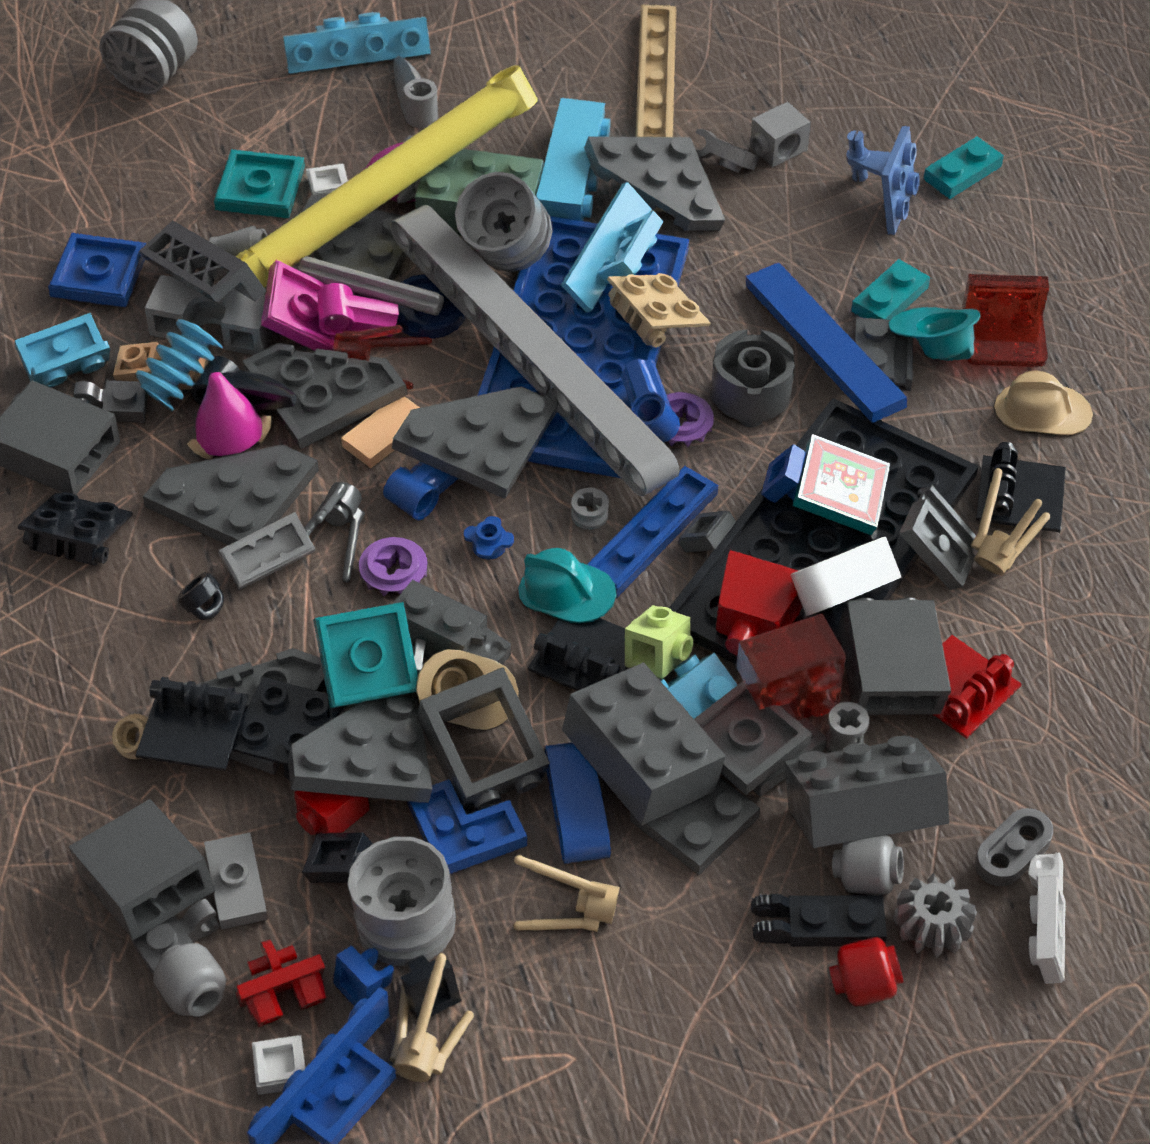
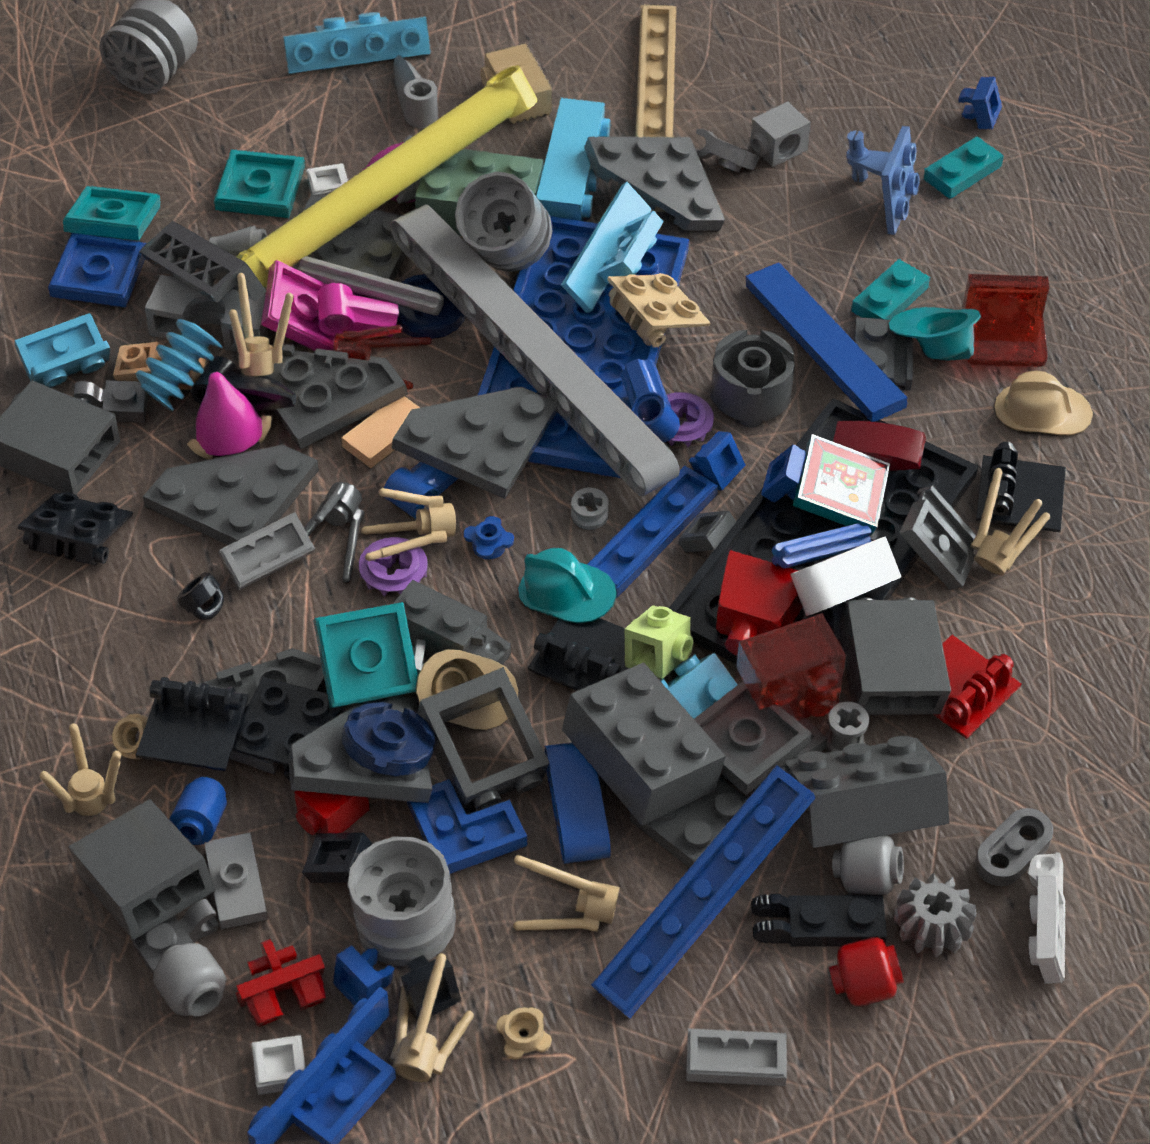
(86, 788): none -> tan plant
(112, 213): none -> teal tile
(199, 810): none -> blue brick
(255, 353): none -> tan plant
(388, 739): none -> dark blue tile
(435, 521): none -> tan plant
(521, 56): none -> tan brick
(523, 1019): none -> tan plate
(703, 891): none -> blue tile
(718, 459): none -> blue tile
(736, 1057): none -> light grey plate
(820, 545): none -> axle
(883, 441): none -> dark red slope
(984, 101): none -> blue tile

